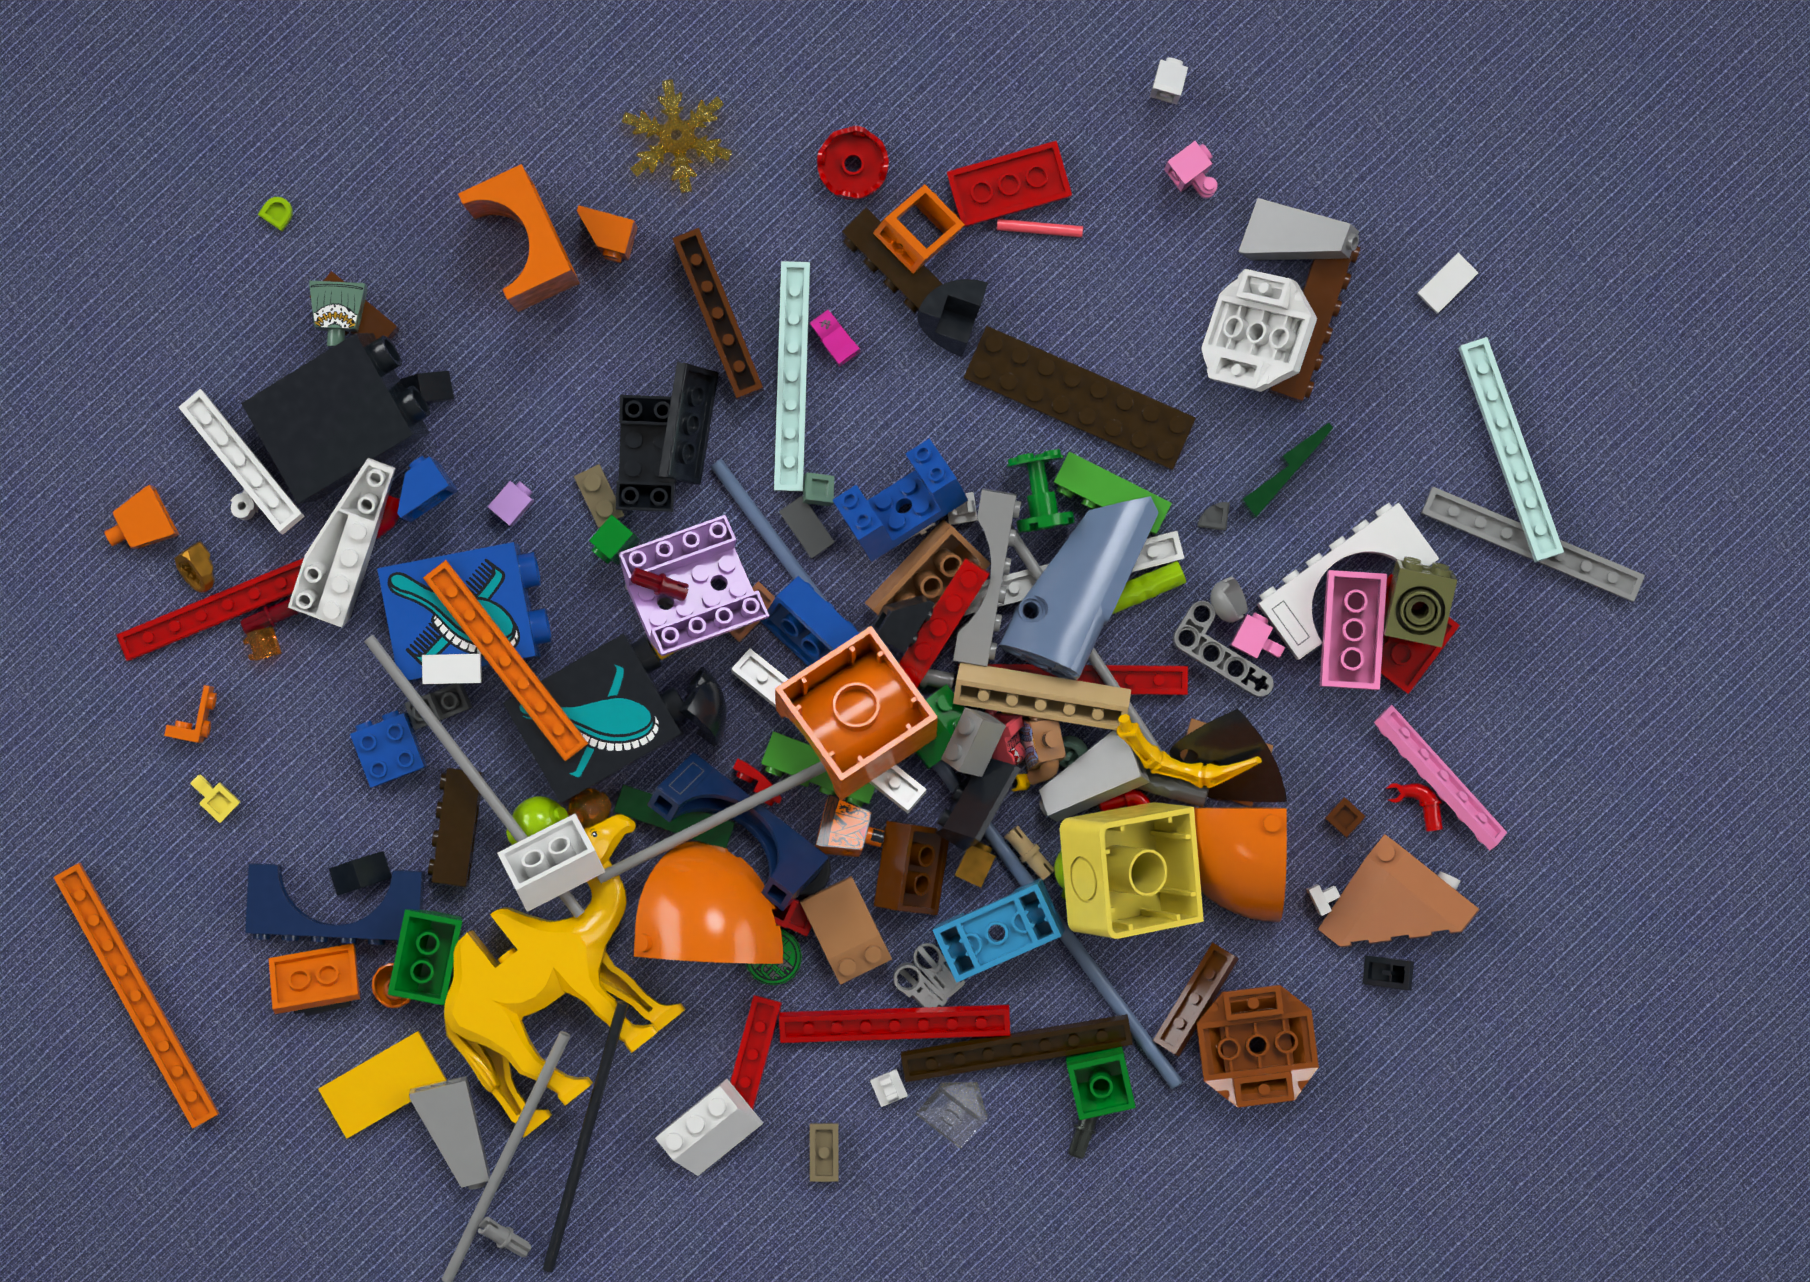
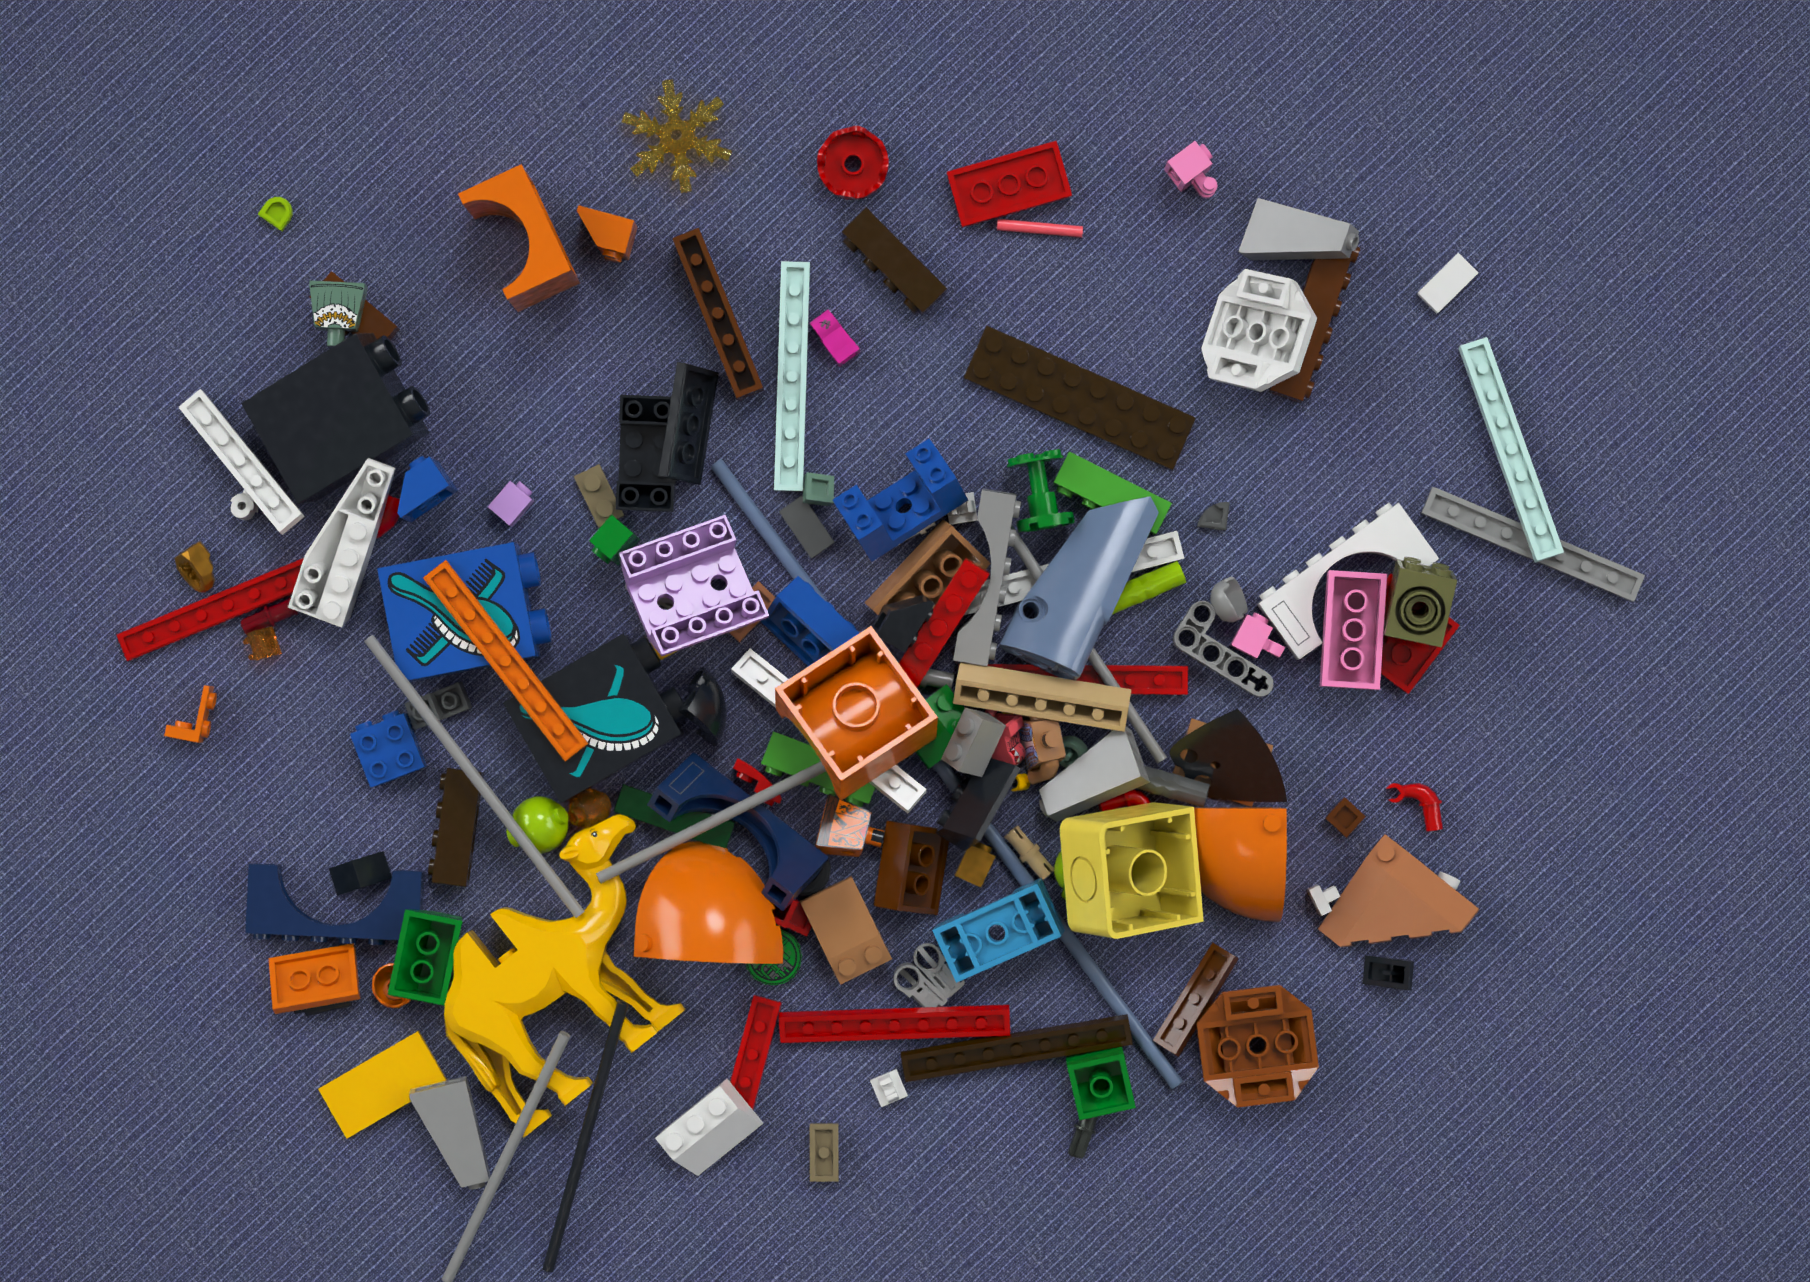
(136, 995): orange plate -> none
(142, 521): orange torso -> none
(218, 800): light yellow plate -> none
(432, 385): black slope -> none
(451, 669): white tile -> none
(504, 1237): light grey axle -> none
(551, 862): white slope -> none
(660, 584): dark red axle -> none
(913, 253): orange window -> none
(950, 313): black brick -> none
(955, 1111): clear slope -> none
(1162, 763): yellow animal -> none
(1169, 80): white slope -> none
(1259, 498): dark green slope -> none
(1440, 777): bright pink plate -> none

